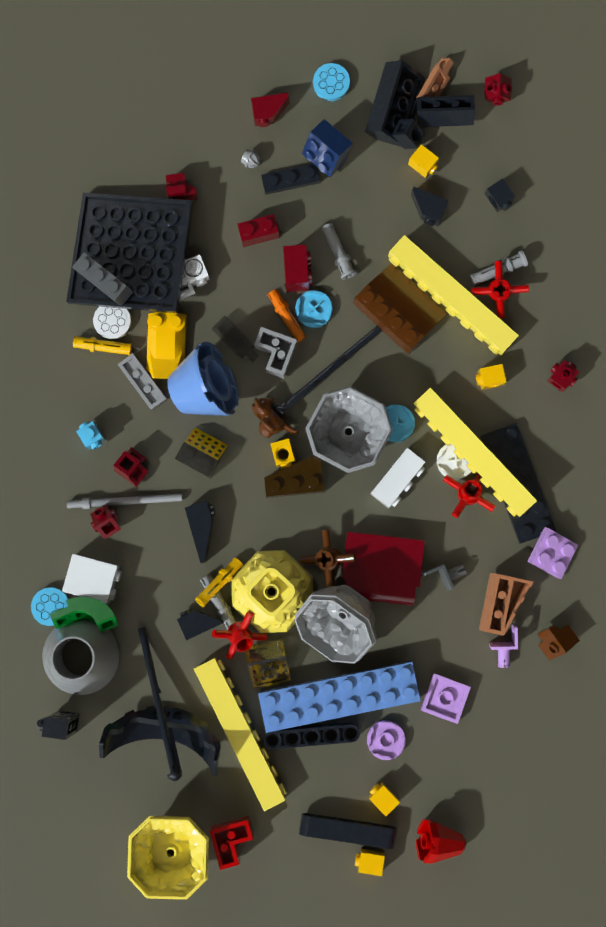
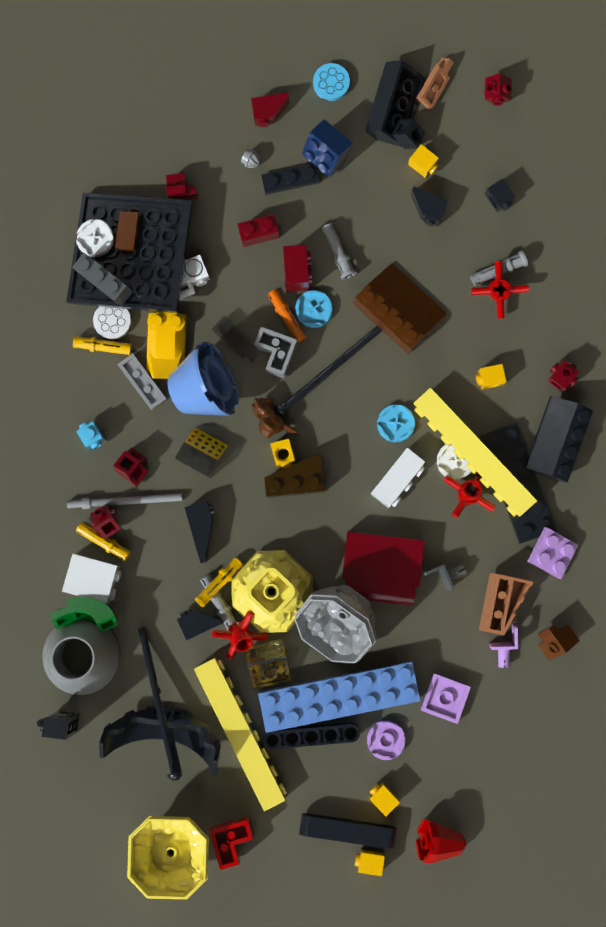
(47, 602): medium azure tile -> none
(95, 238): none -> white tile
(109, 545): none -> yellow pin
(127, 231): none -> reddish brown tile
(322, 561): reddish brown bar -> none
(354, 411): light grey rock -> none
(445, 111): black brick -> none
(452, 295): light yellow brick -> none
(558, 439): none -> black slope

